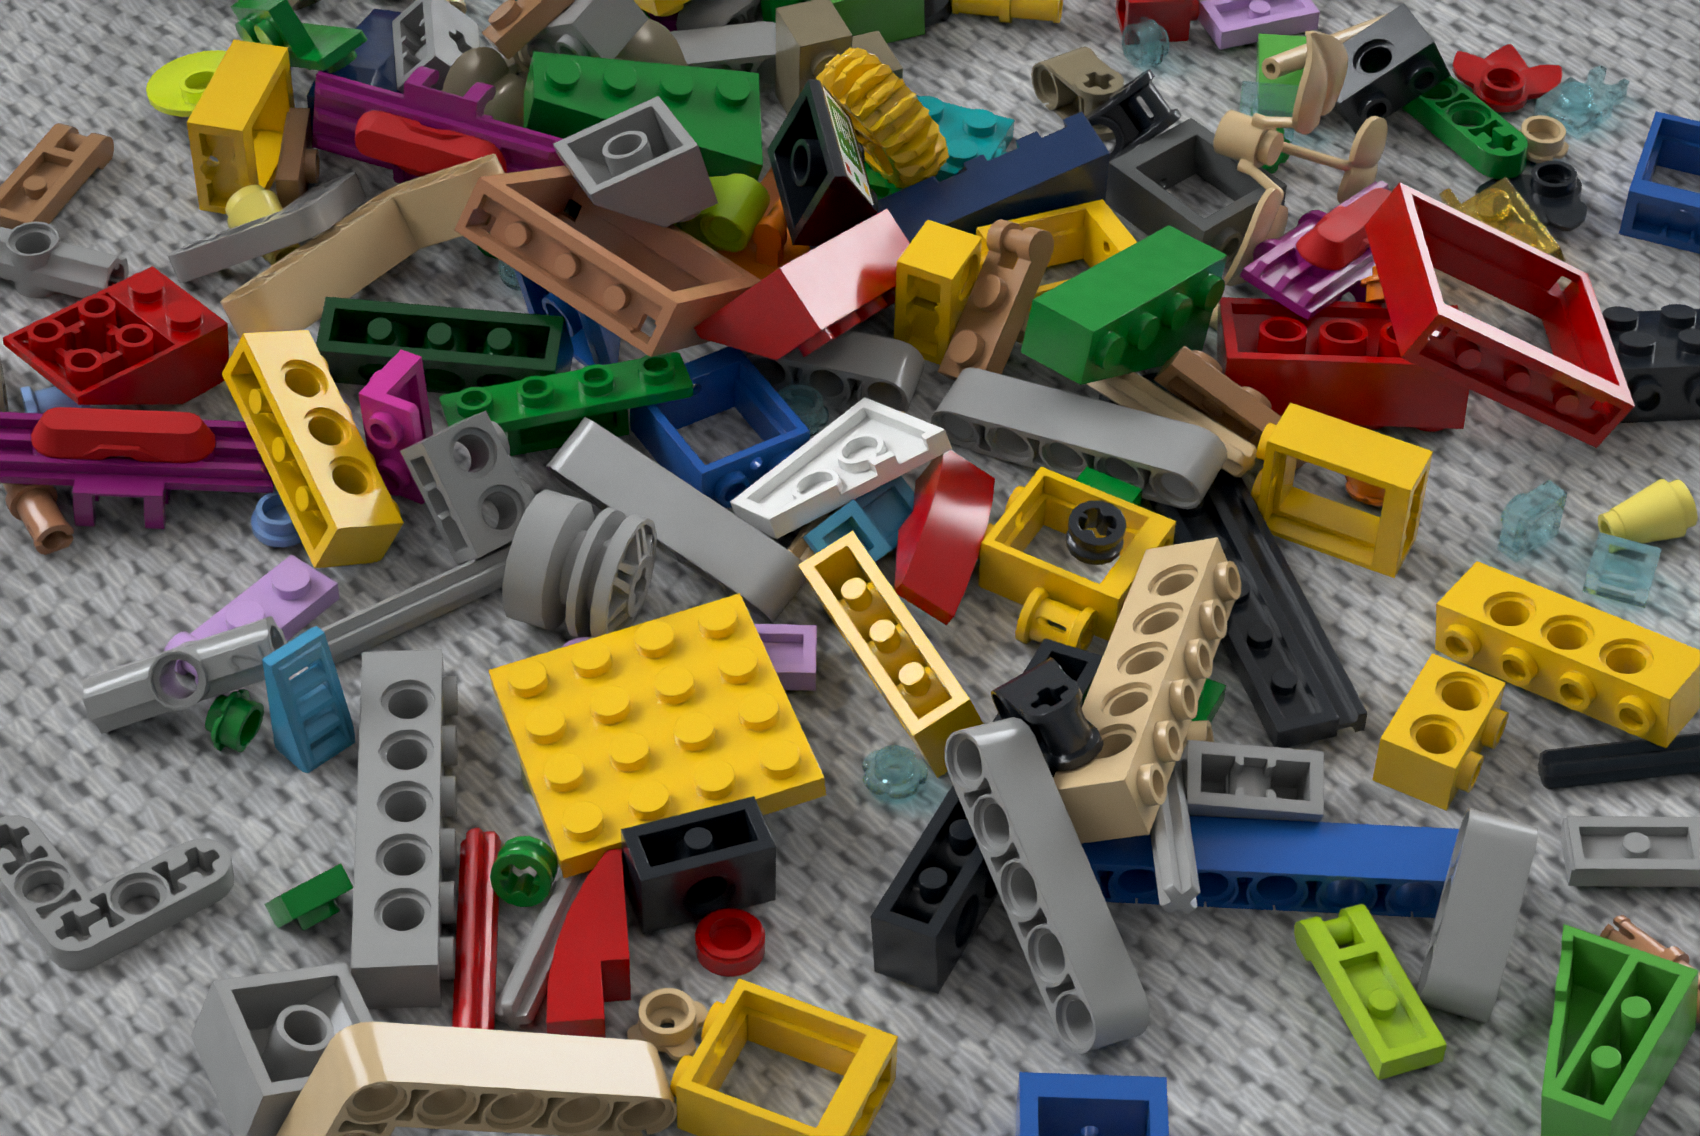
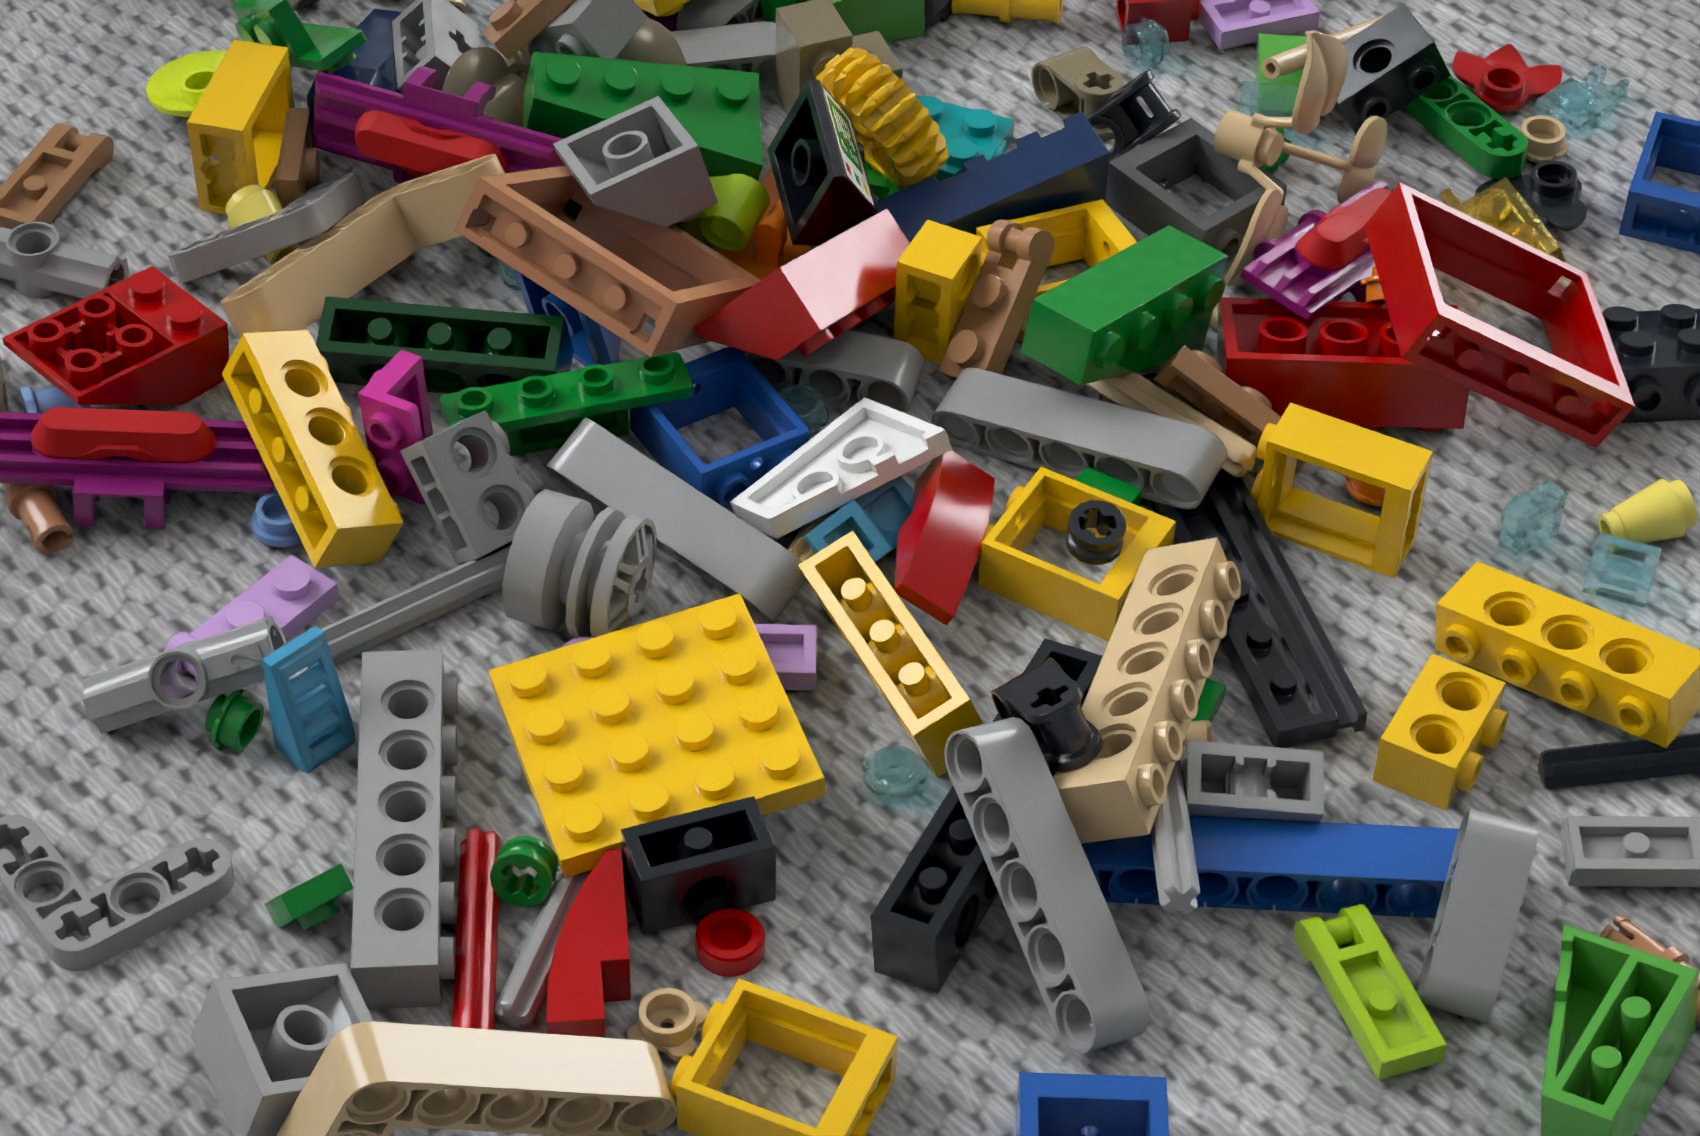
(1040, 608): yellow bush -> none

